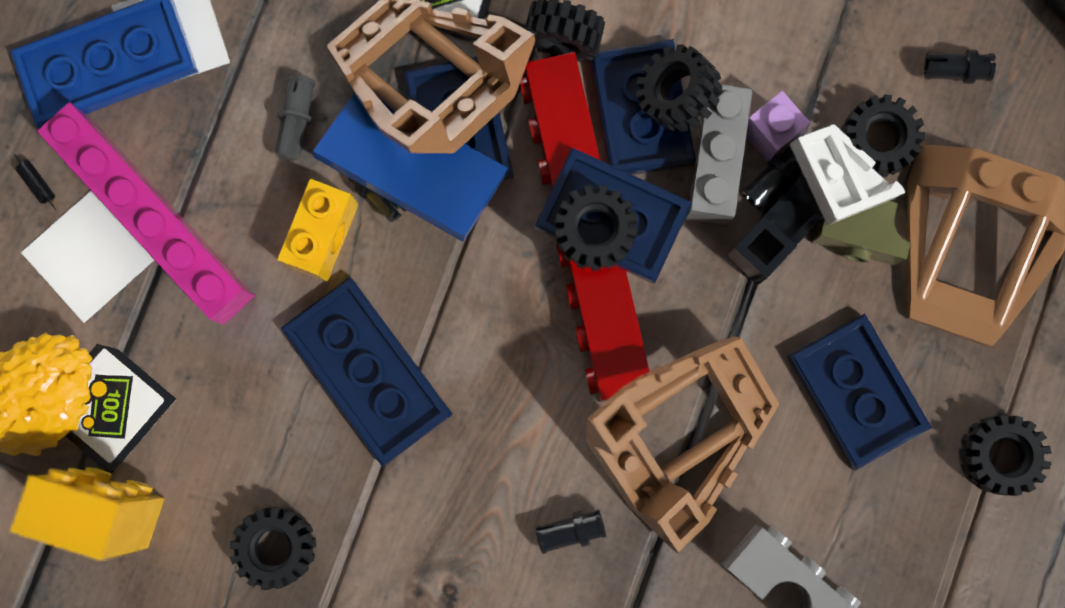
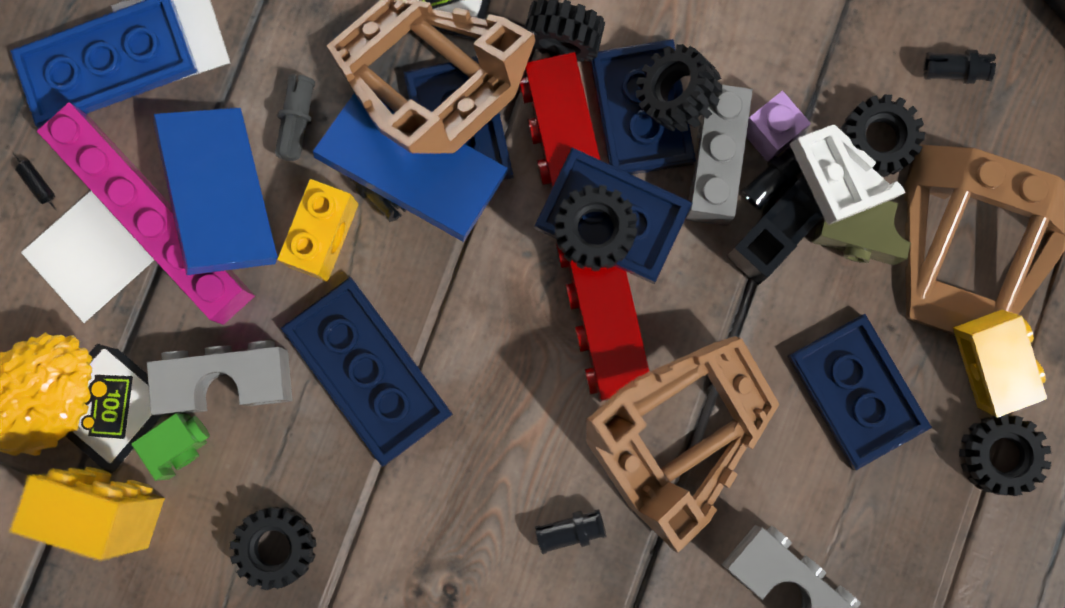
(171, 445): none -> bright green brick
(182, 381): none -> light grey arch
(214, 190): none -> blue tile
(1001, 362): none -> brick

